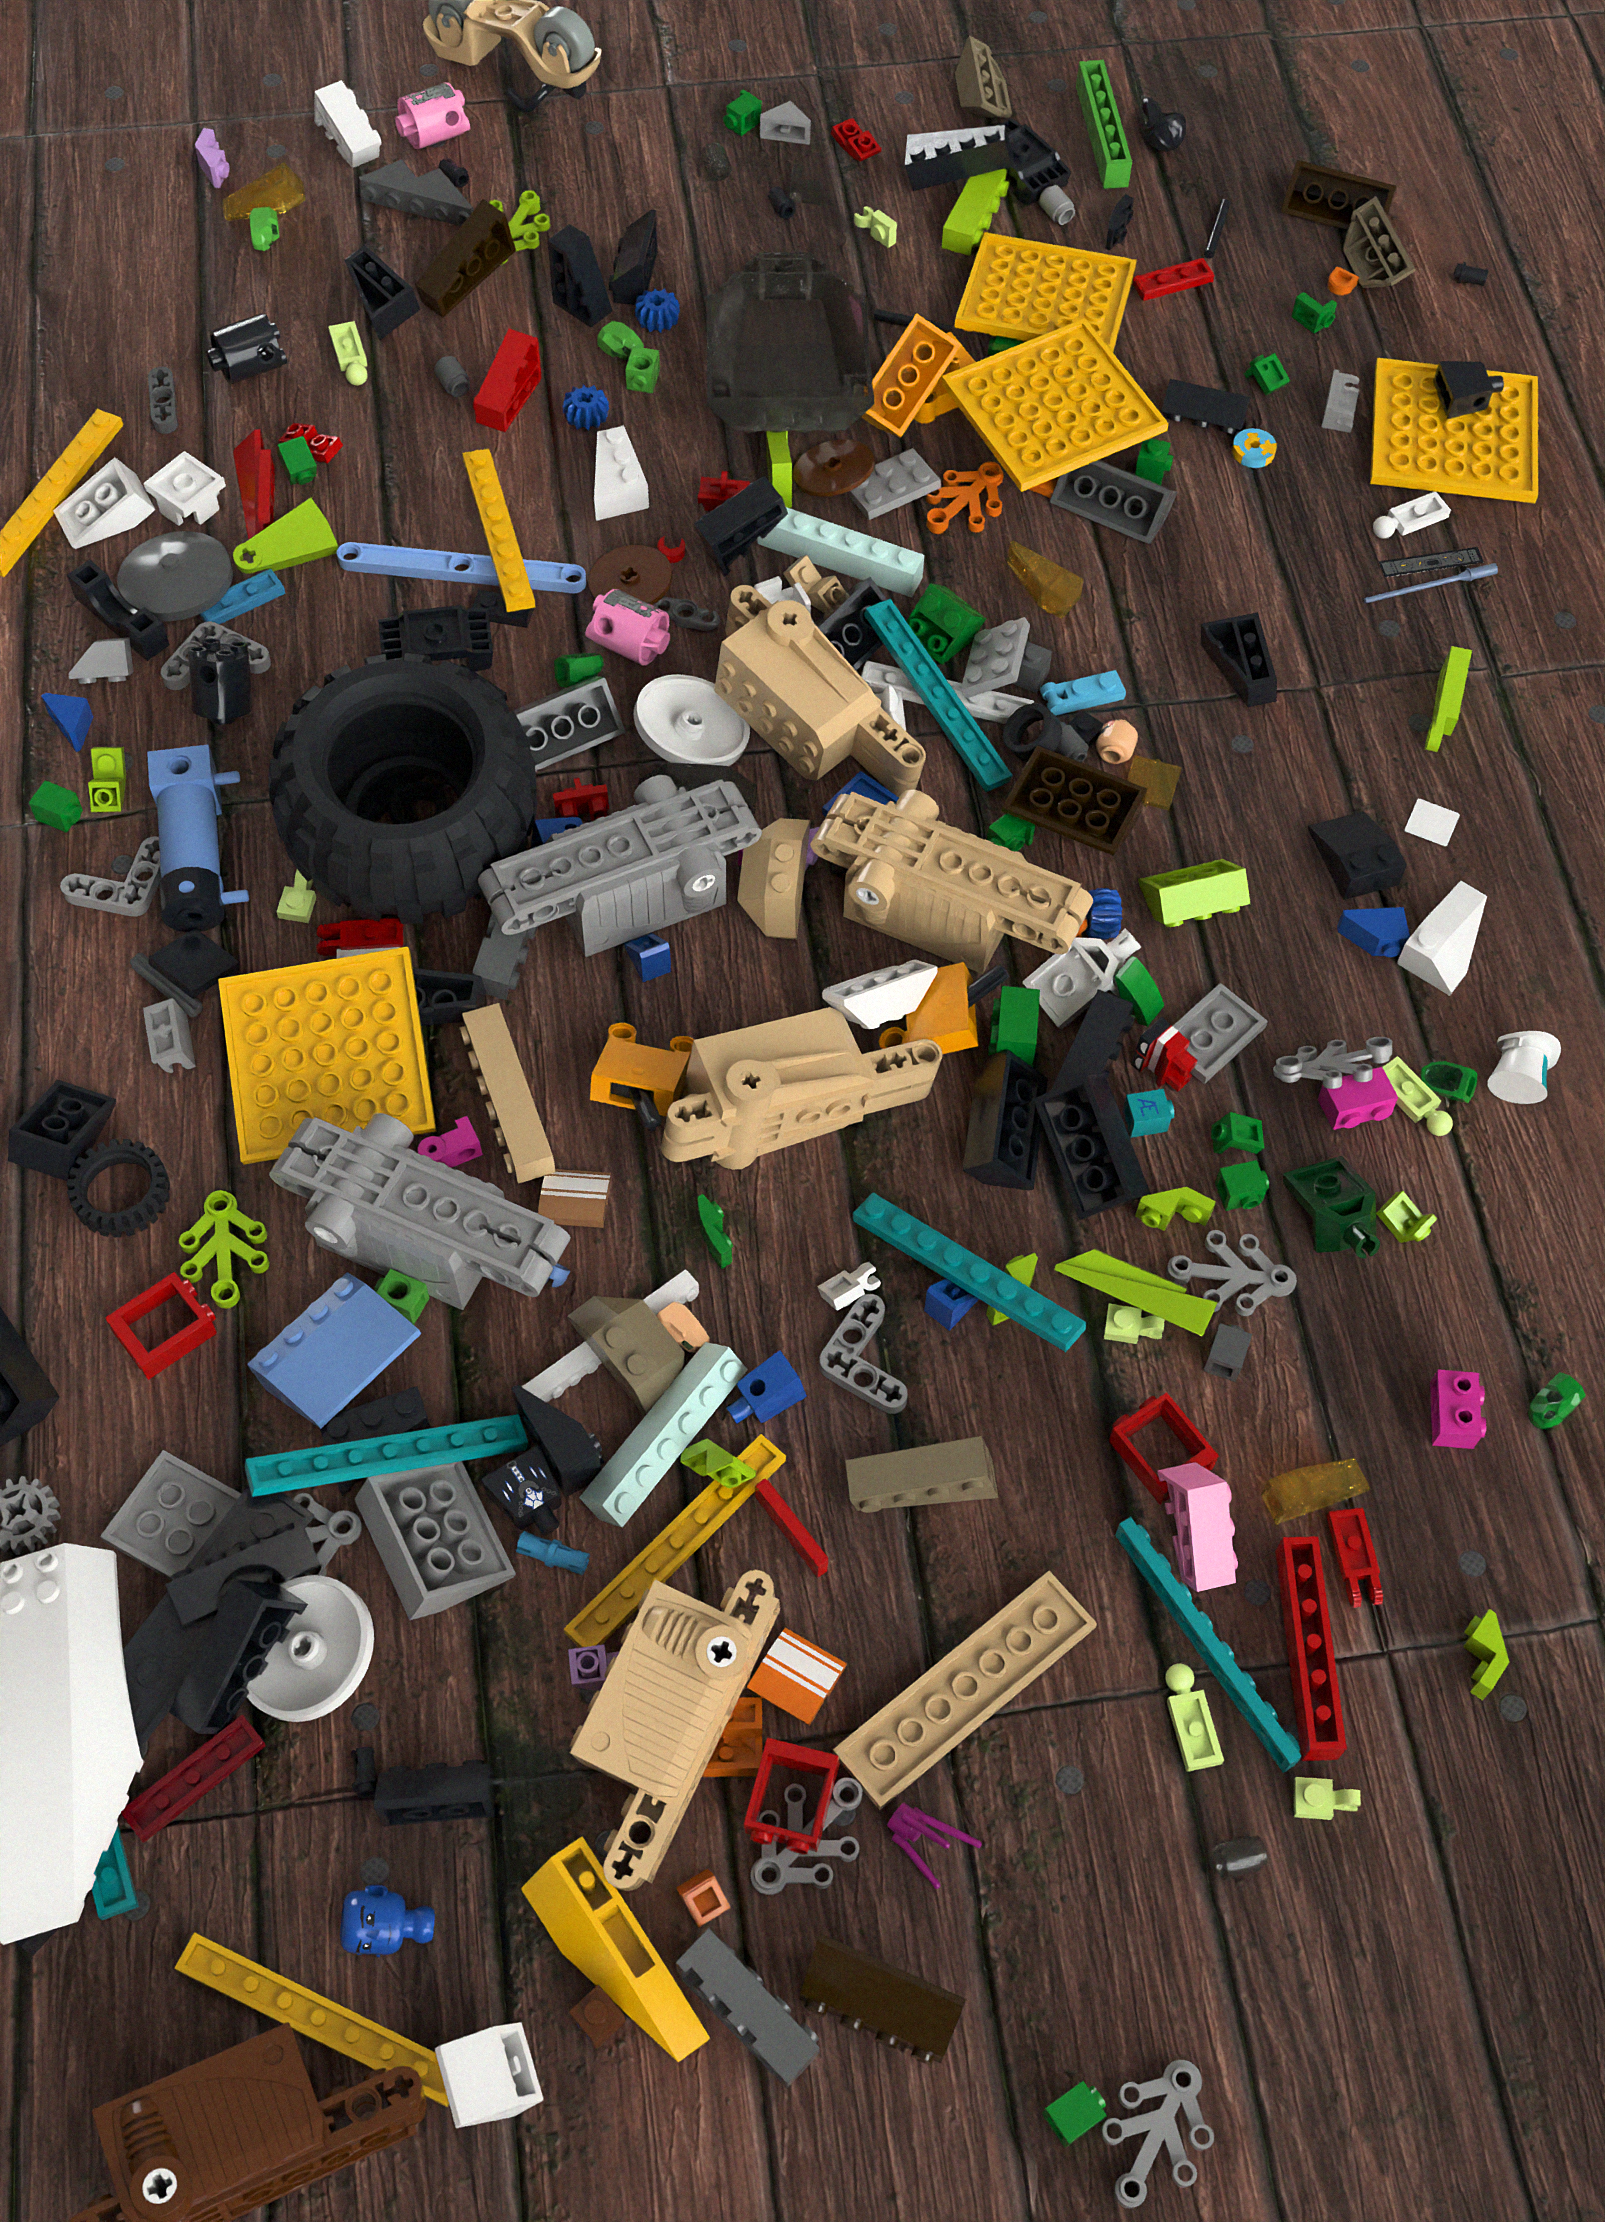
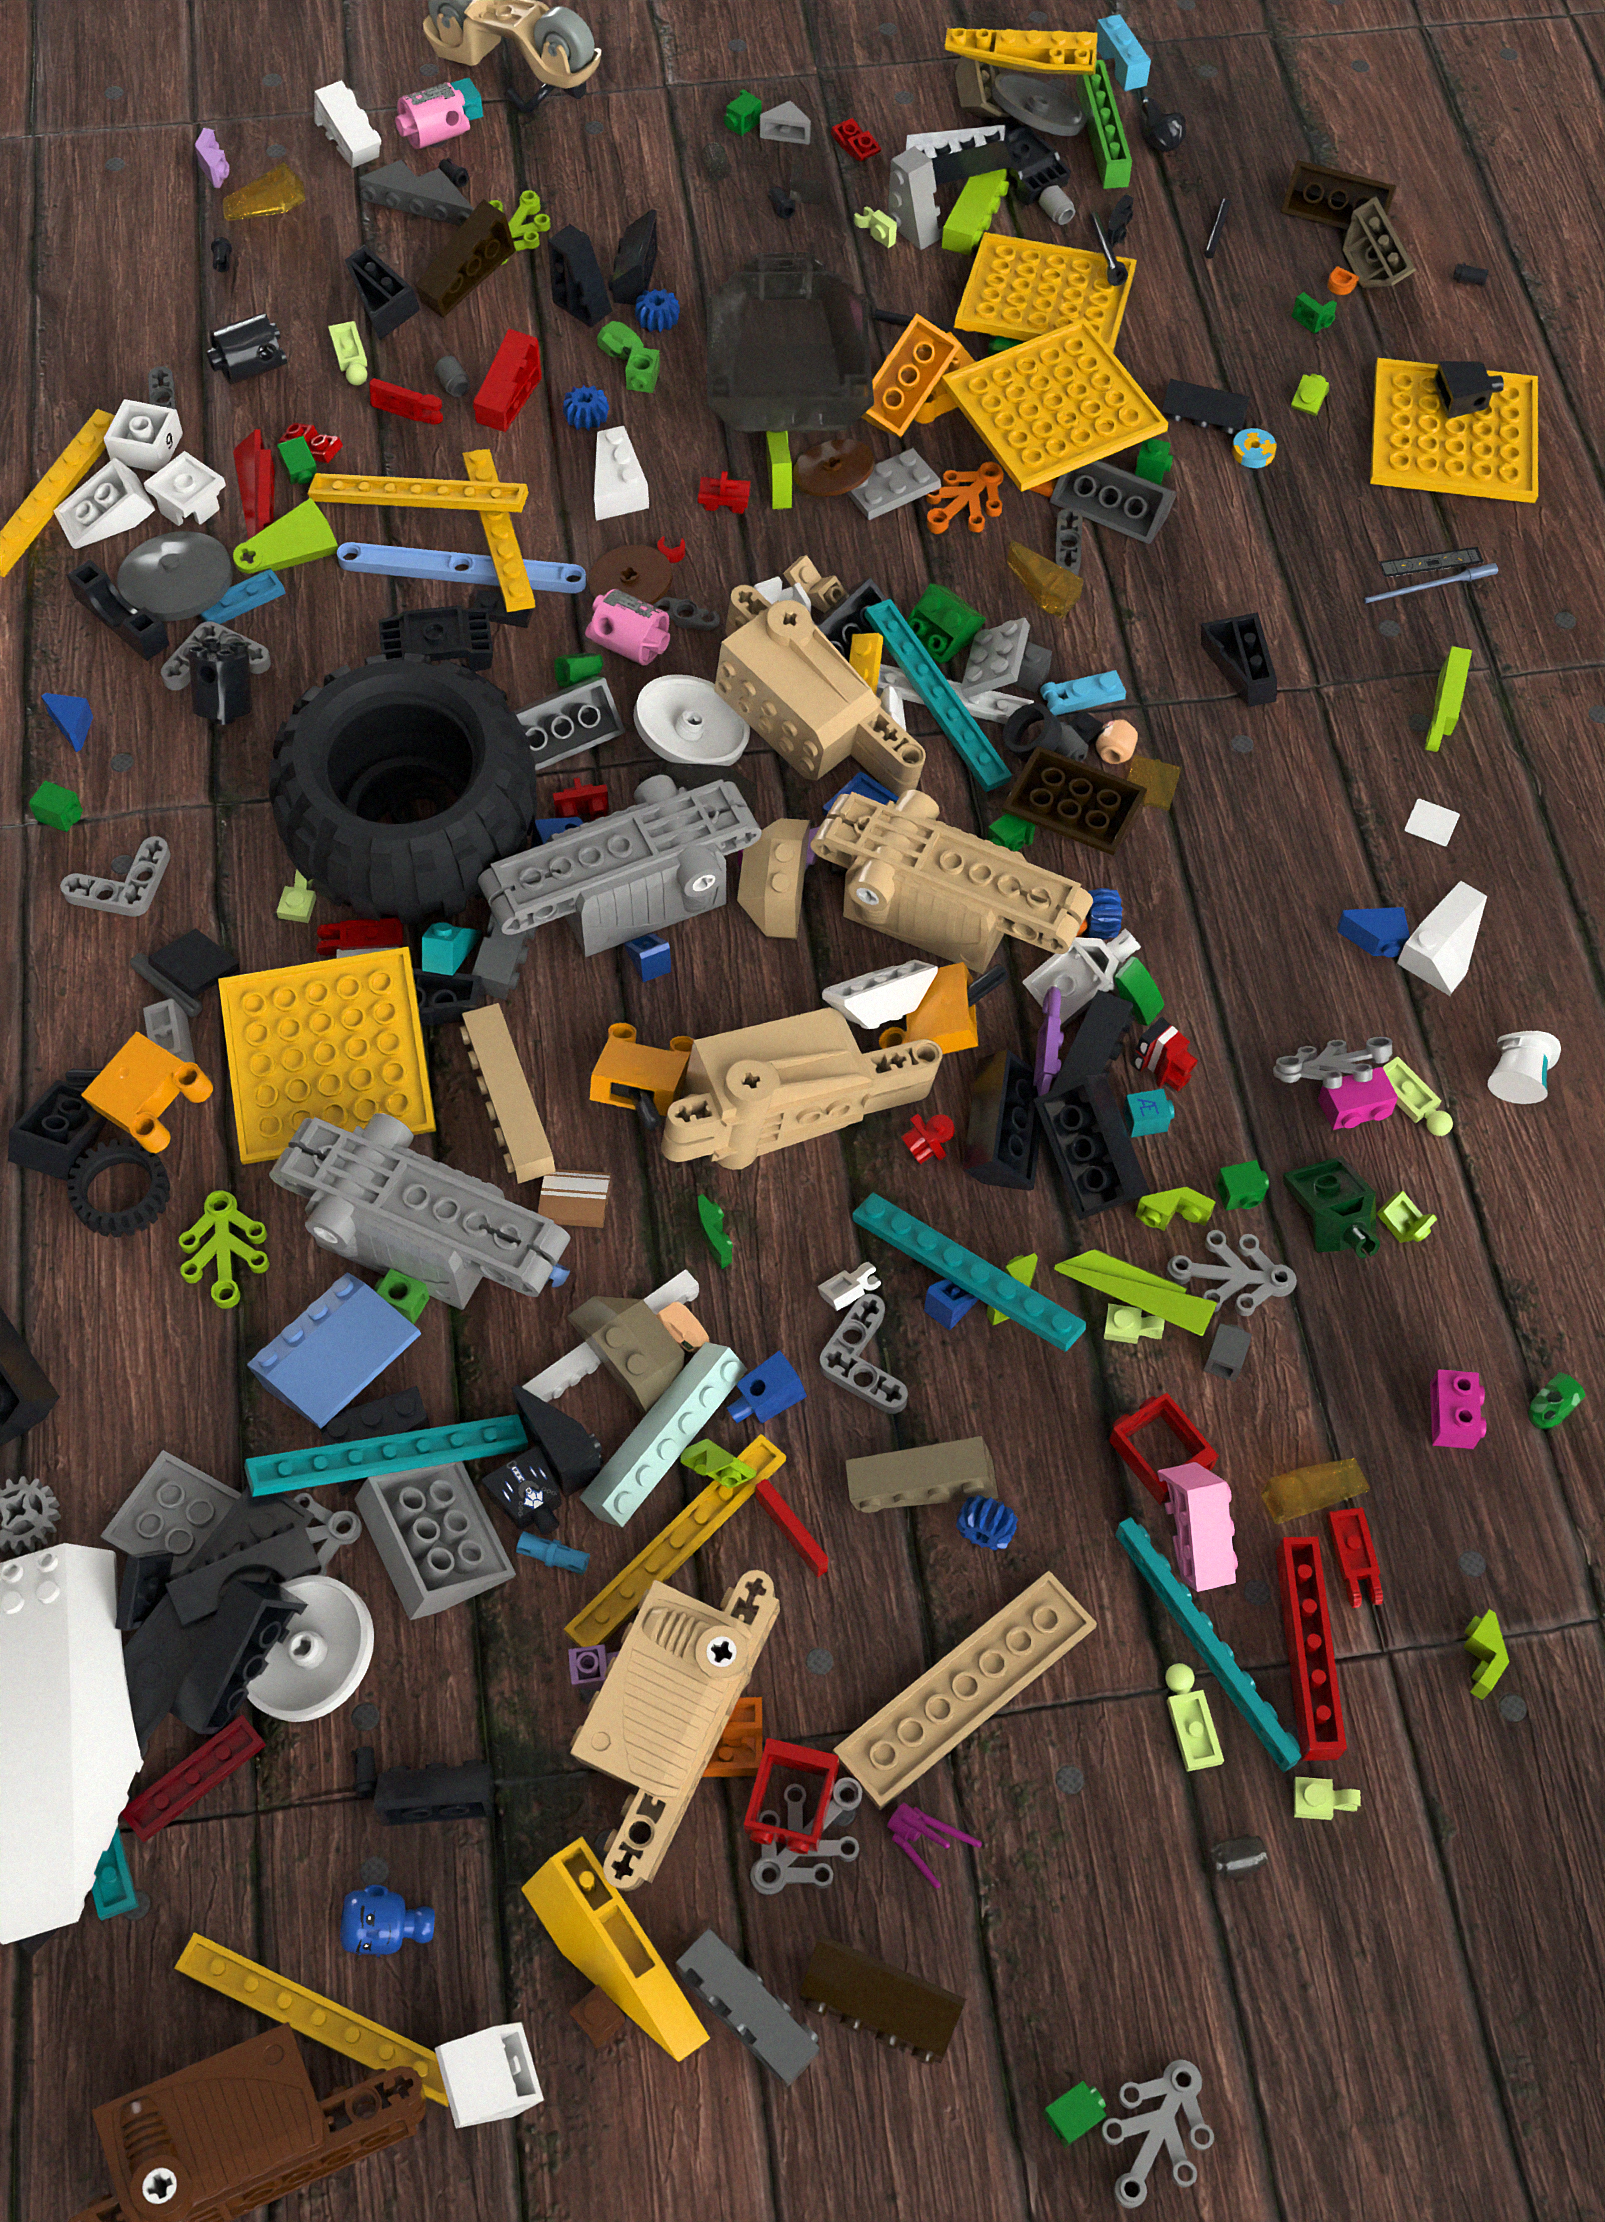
(104, 659): light grey slope -> none
(109, 779): lime slope -> none
(140, 1087): none -> light orange piece
(143, 435): none -> white brick
(143, 1587): none -> black tile
(175, 1347): red window -> none
(187, 805): medium blue piece -> none
(221, 249): none -> black pin
(264, 227): bright green rock -> none
(405, 402): none -> red hinge
(418, 492): none -> yellow plate
(447, 947): none -> teal slope
(454, 1146): dark pink leg -> none
(472, 98): none -> teal brick
(703, 1897): orange slope -> none
(739, 522): black wedge -> none
(796, 1676): orange slope -> none
(847, 552): light aqua brick -> none
(866, 657): none -> yellow plate
(912, 198): none -> light grey wedge
(925, 1140): none -> red hips
(986, 1522): none -> blue gear
(1015, 1022): green brick -> none
(1027, 50): none -> yellow wedge
(1038, 104): none -> dark grey dish
(1048, 1042): none -> medium lavender plate
(1073, 534): none -> dark grey beam
(1116, 270): none -> black piece
(1118, 42): none -> medium azure arch
(1173, 279): red tile -> none
(1195, 892): slope -> none
(1218, 1030): light grey plate -> none
(1237, 1132): green bracket -> none
(1268, 373): green bracket -> none
(1310, 394): none -> lime bracket
(1340, 402): light grey hinge -> none
(1358, 854): black slope -> none
(1412, 516): white plate -> none
(1450, 1080): rock -> none

